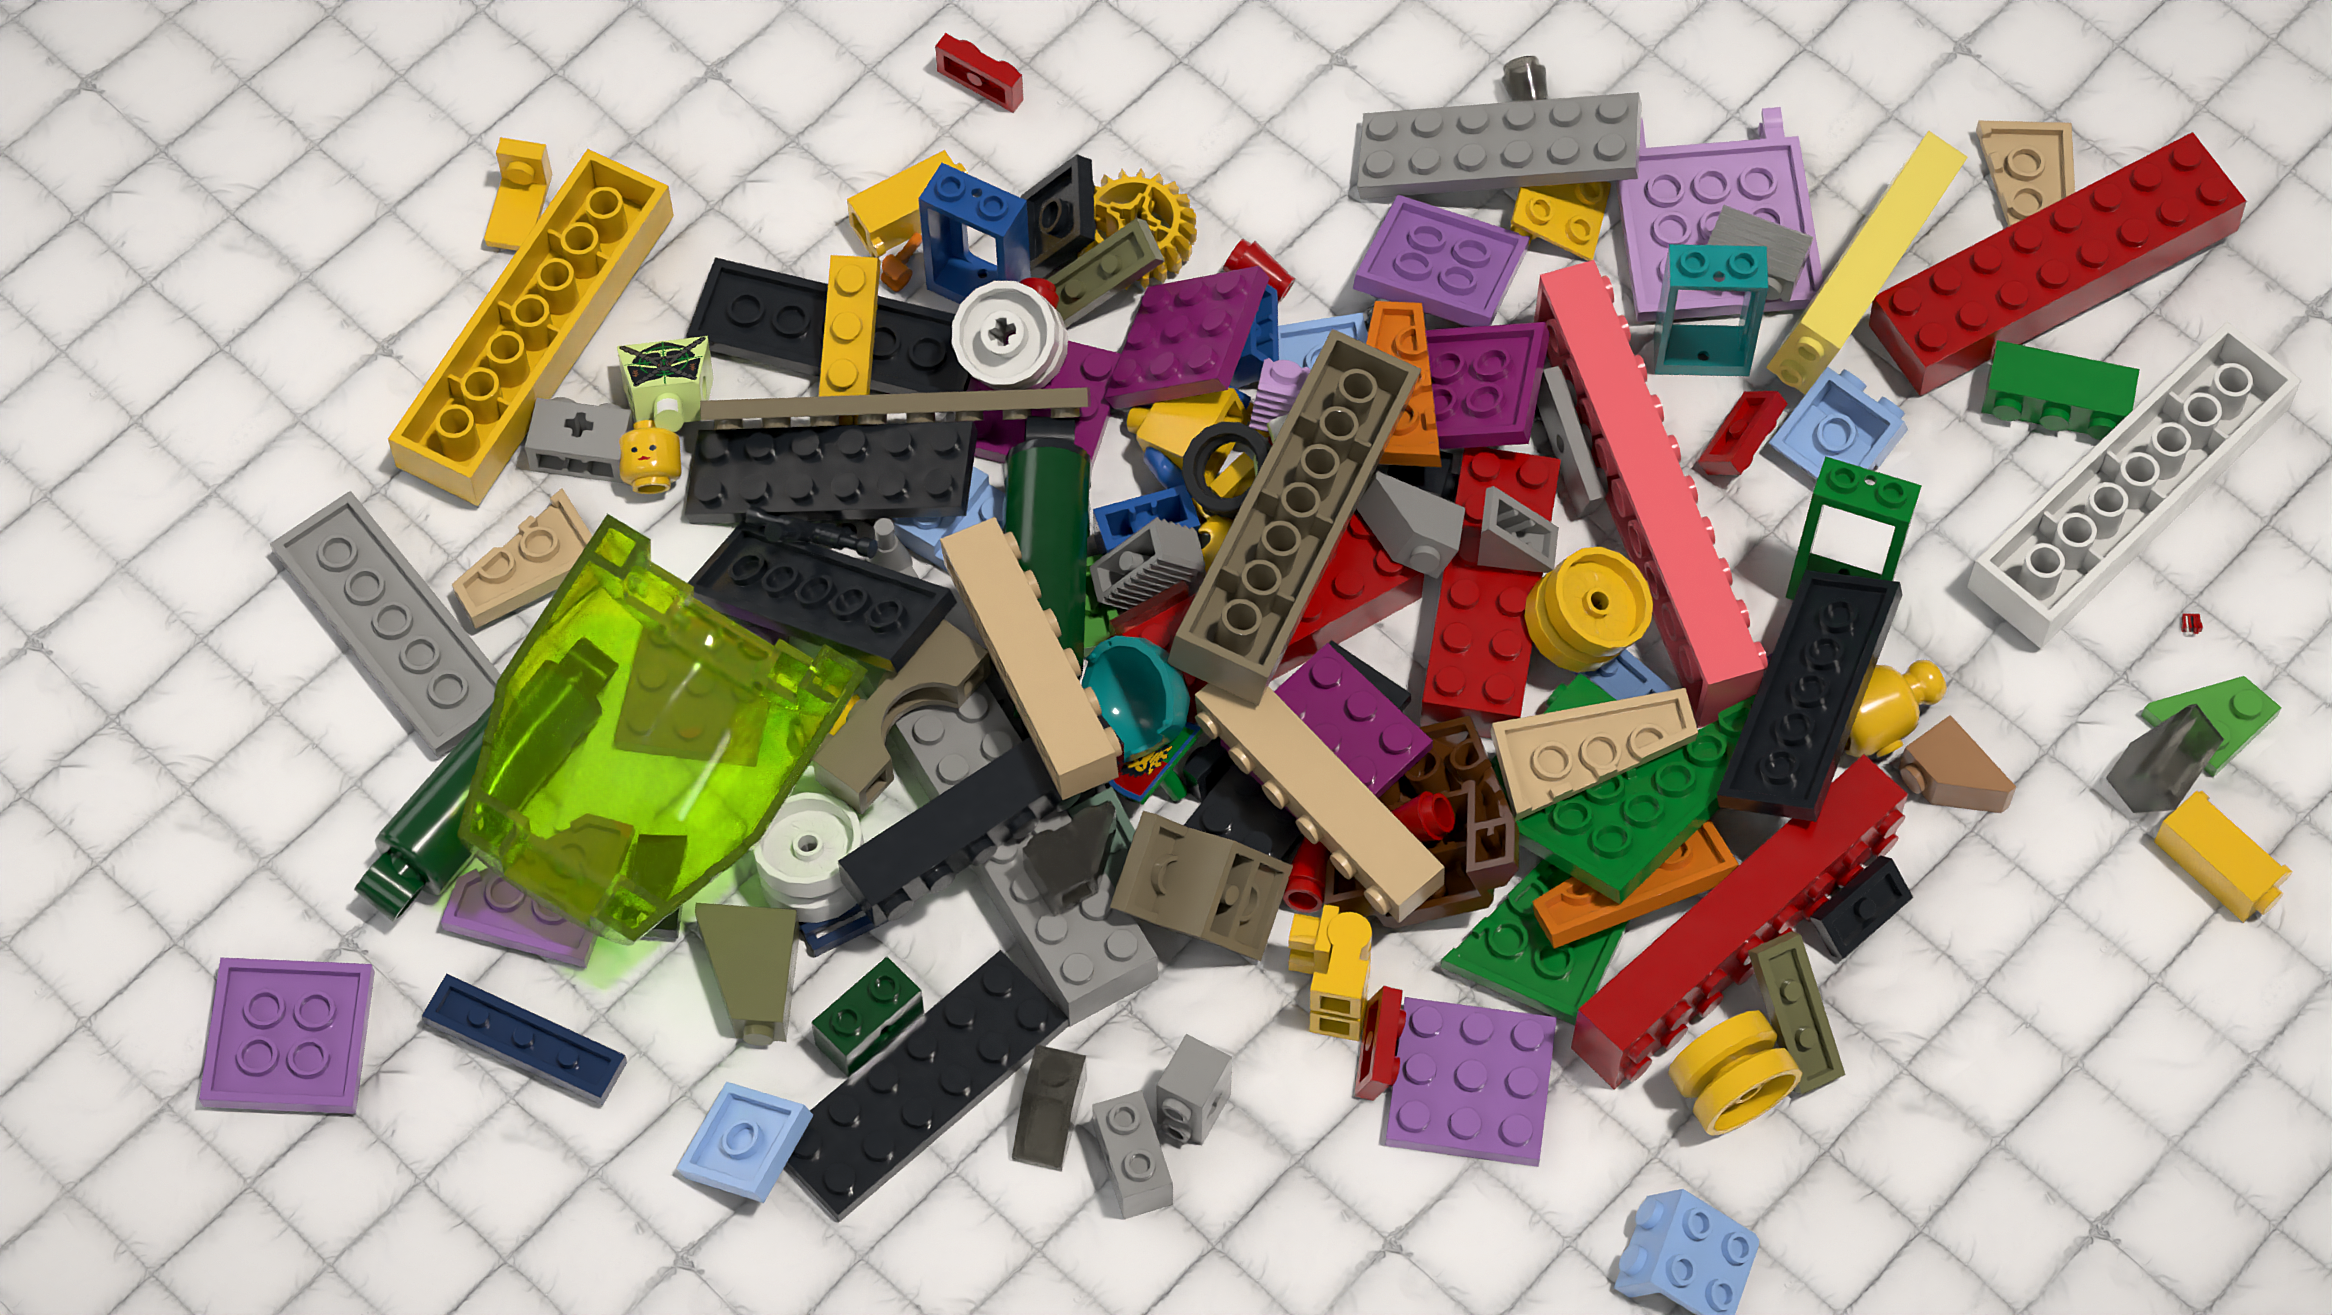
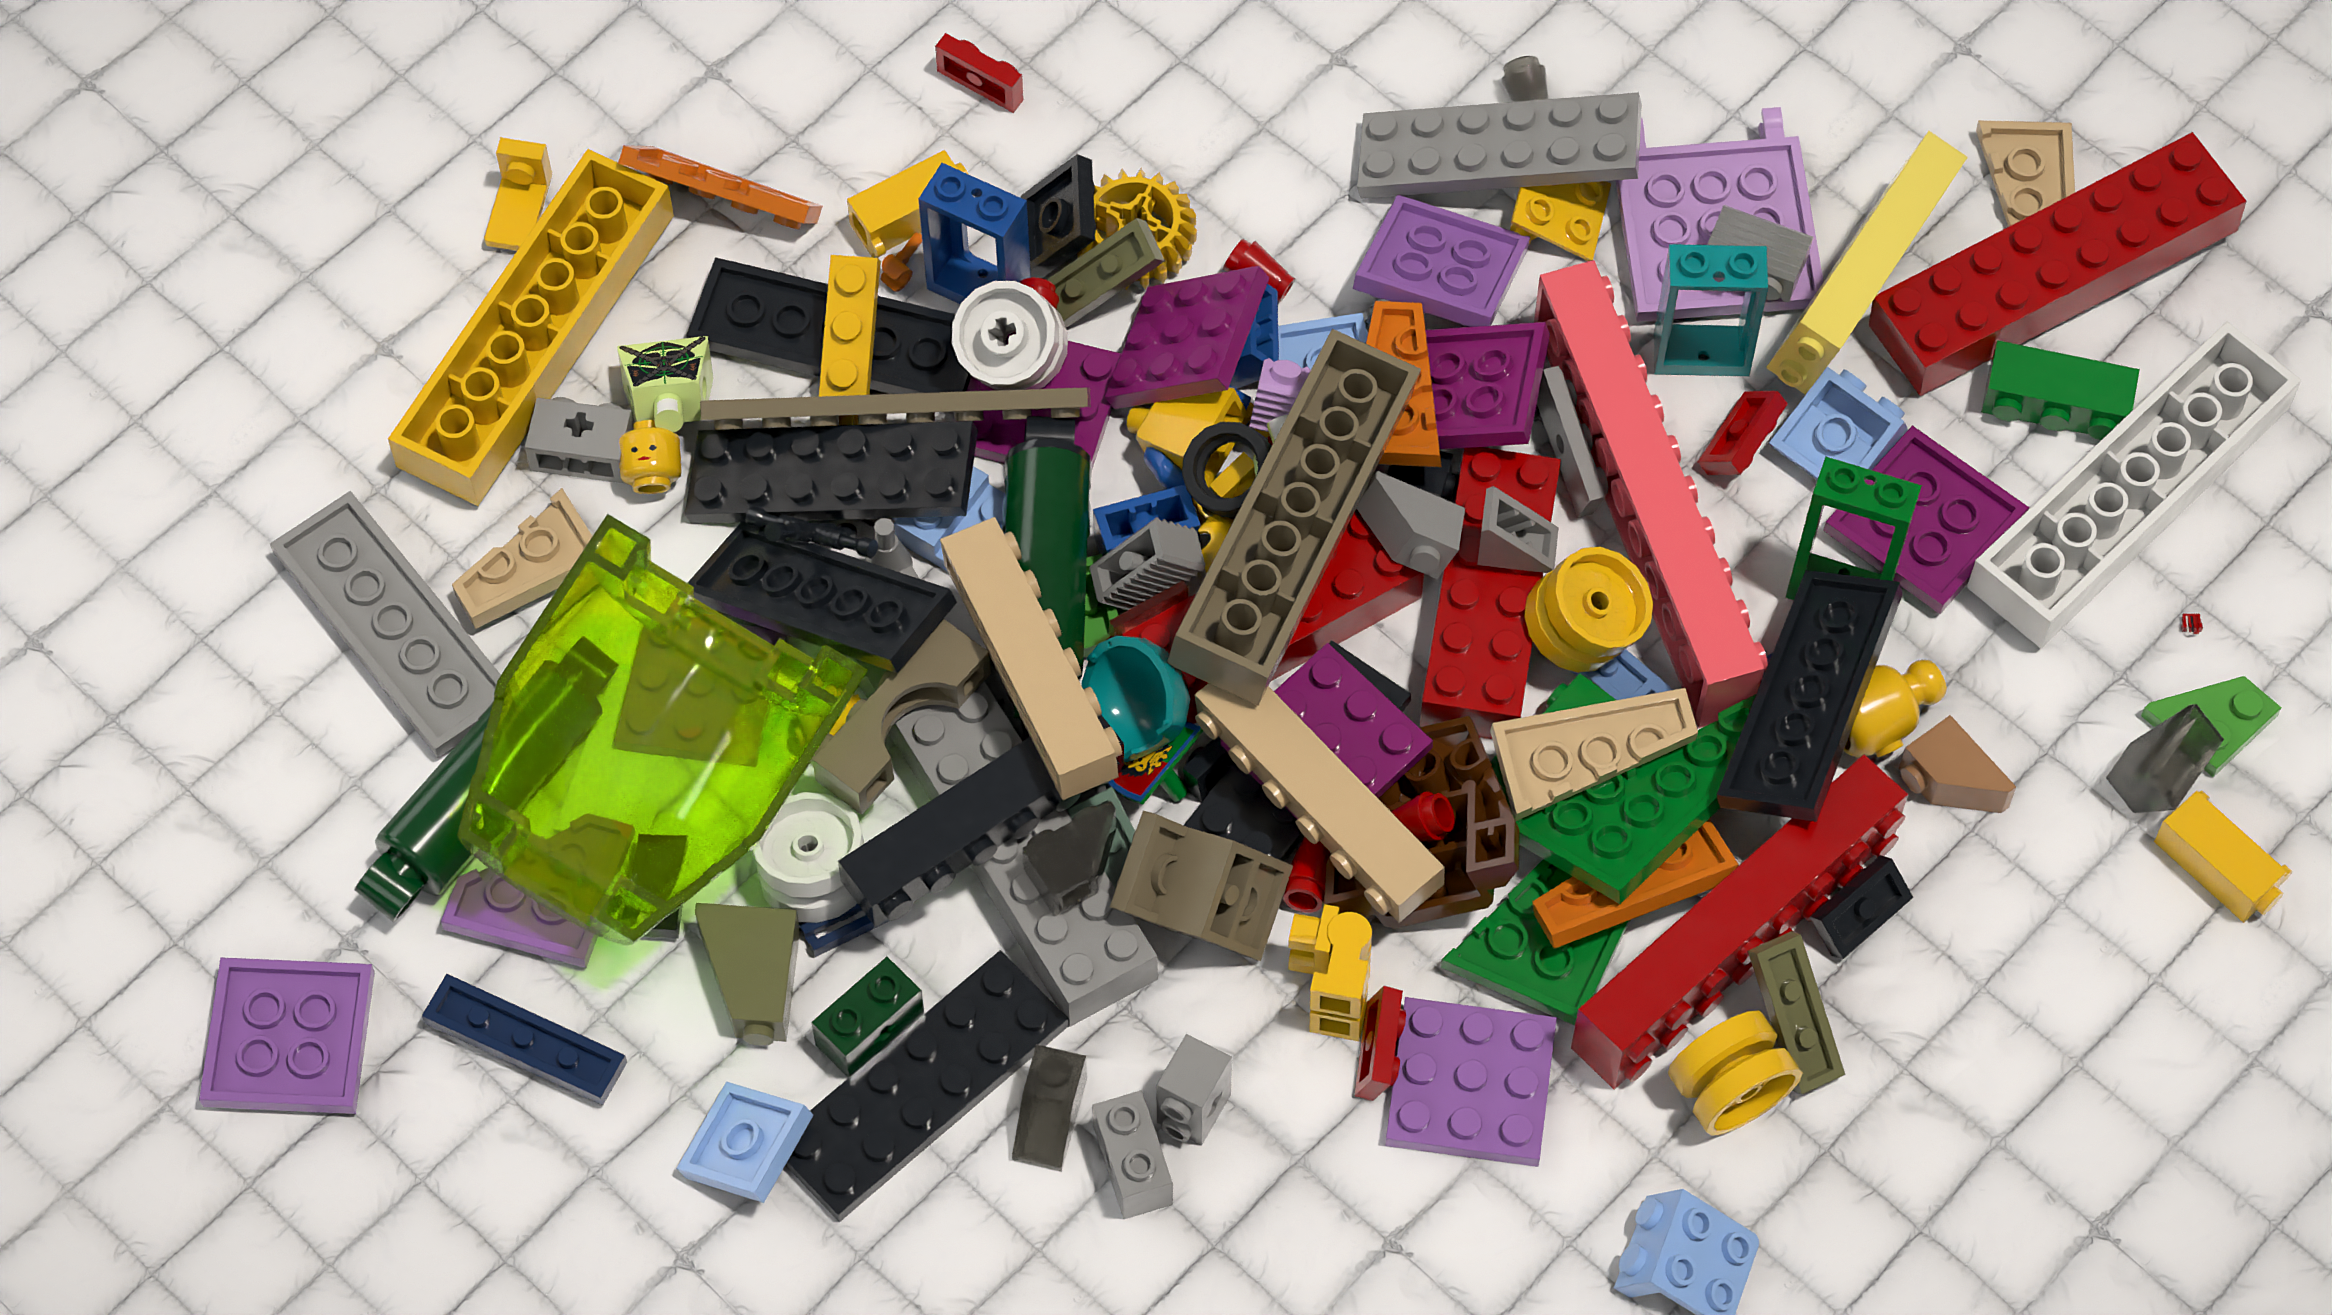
(710, 181): none -> orange wing
(1951, 525): none -> magenta plate

